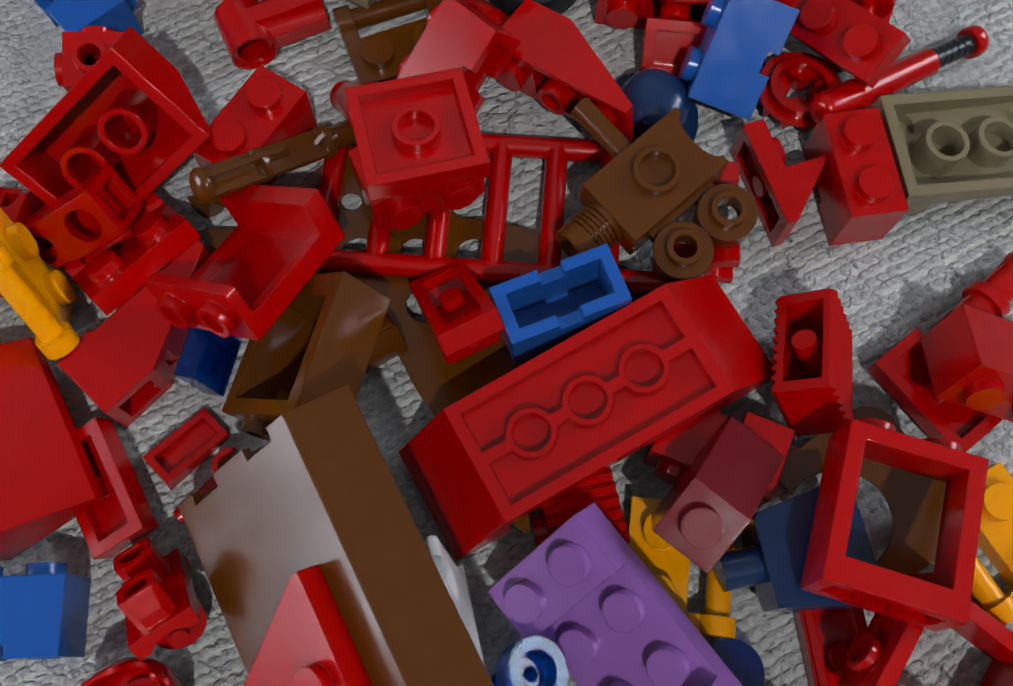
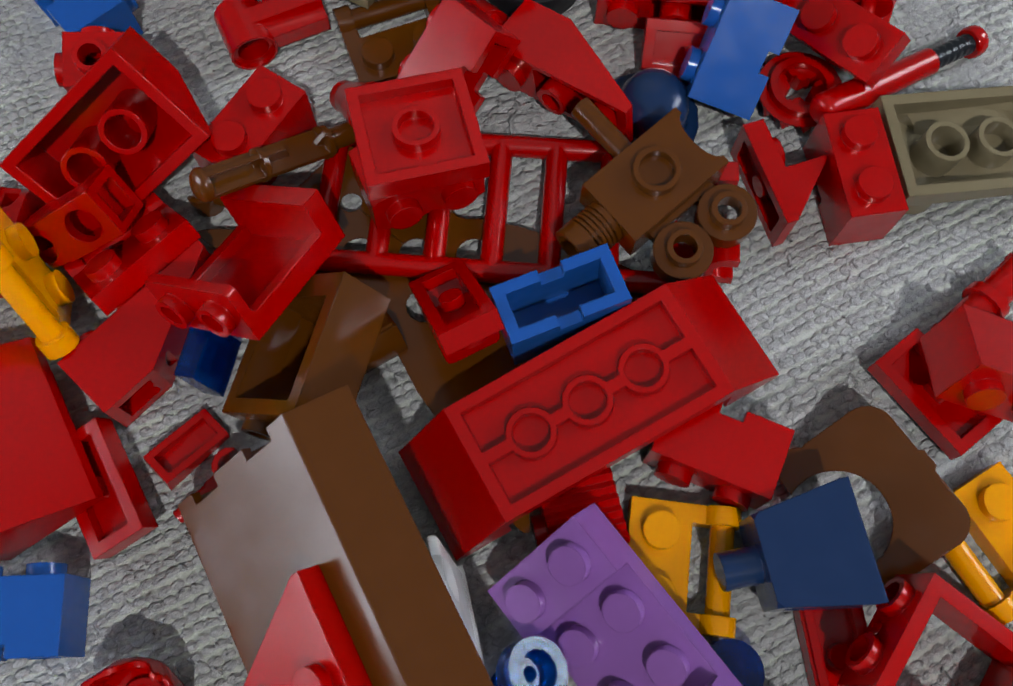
(157, 599): red hips -> none
(717, 494): dark red slope -> none
(812, 362): red brick -> none
(875, 588): red window -> none

